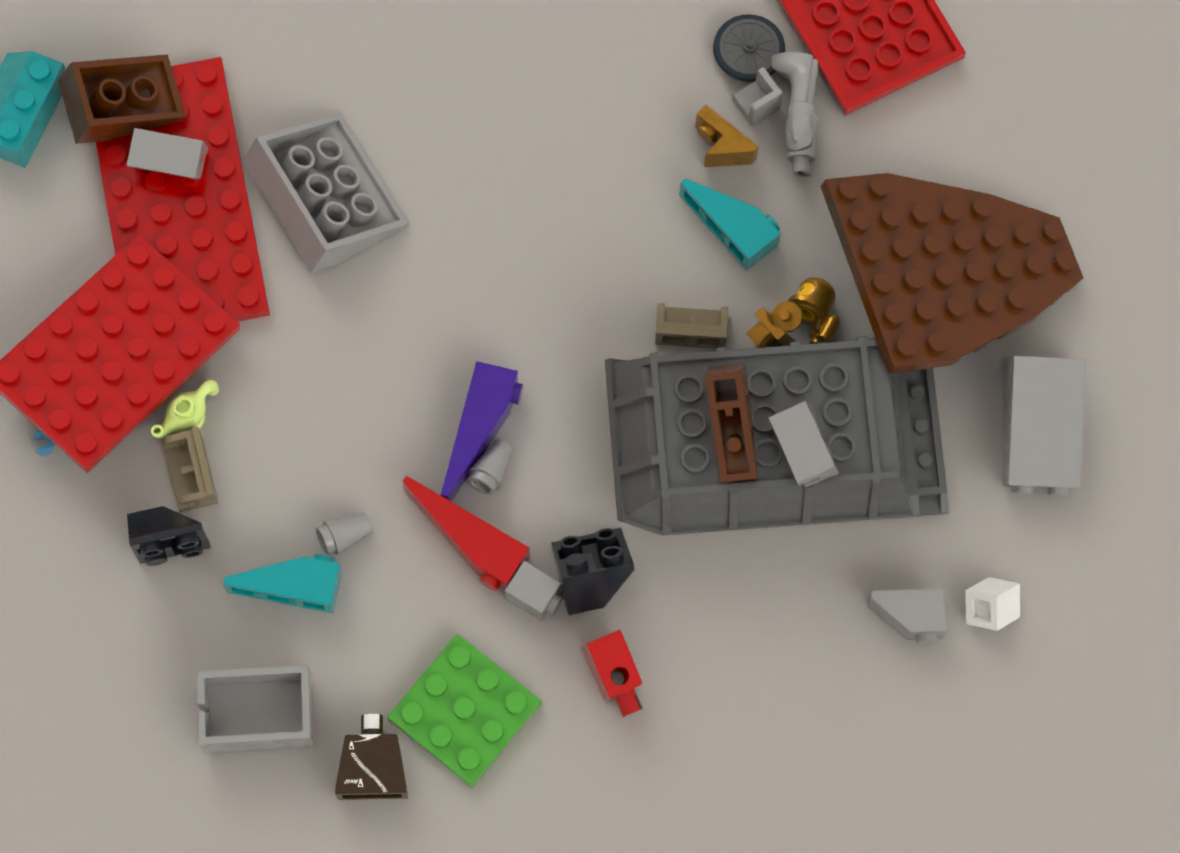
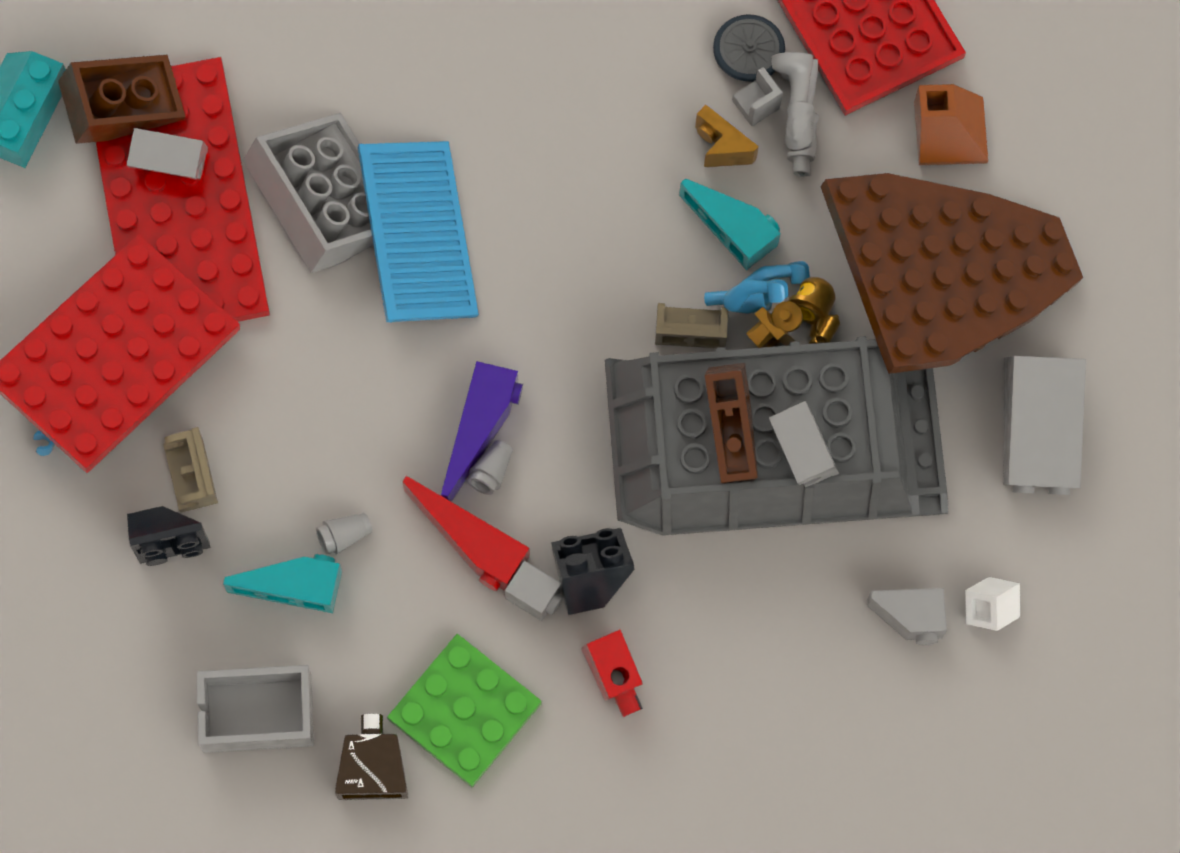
(186, 411): yellowish green piece -> none
(417, 231): none -> dark azure window
(757, 290): none -> dark azure piece
(950, 126): none -> dark orange slope

